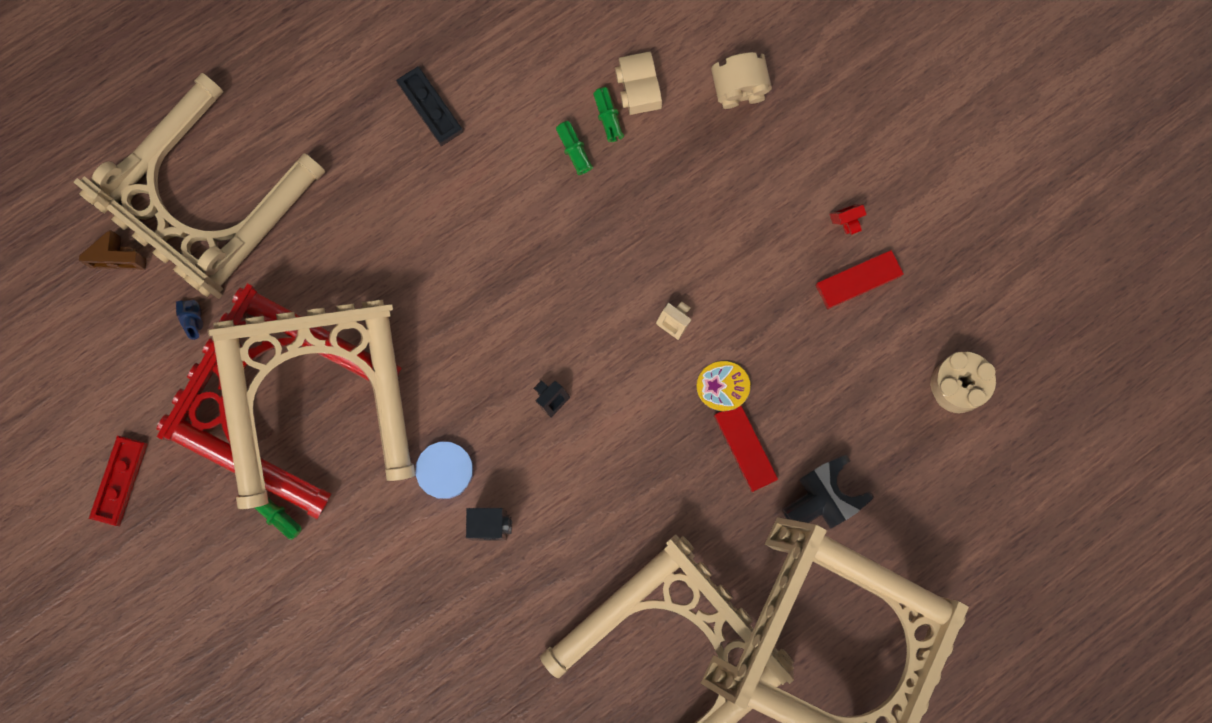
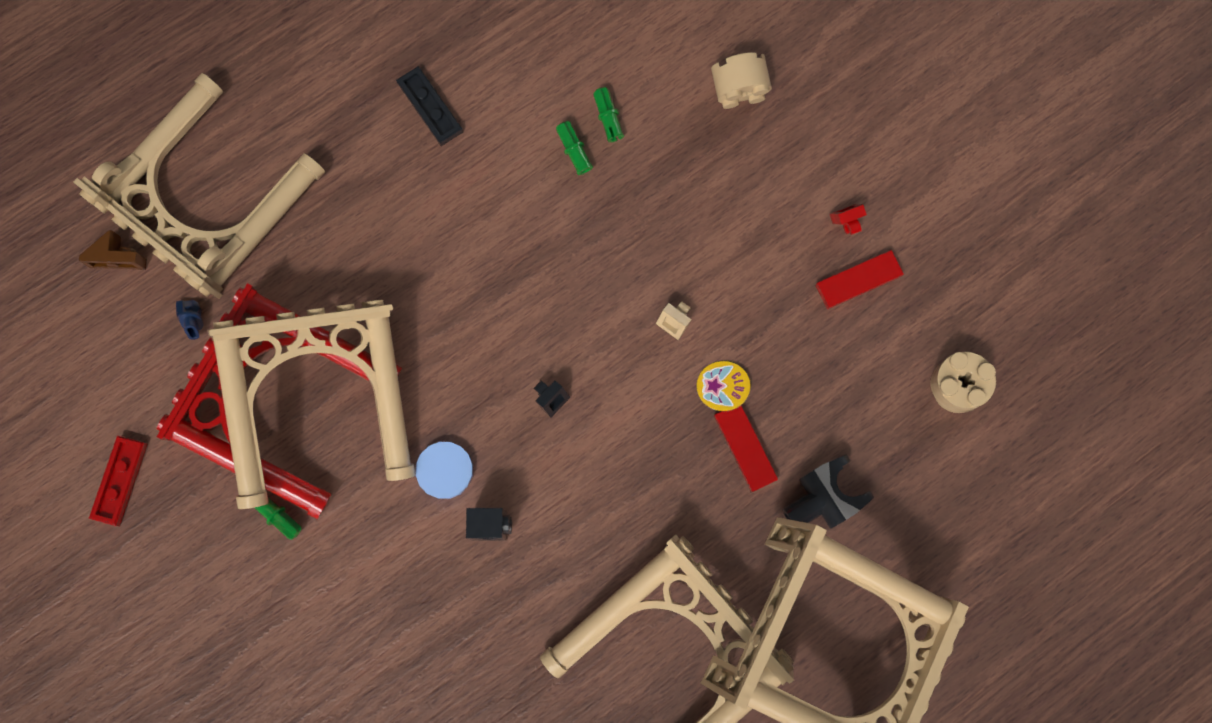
(639, 83): tan brick -> none

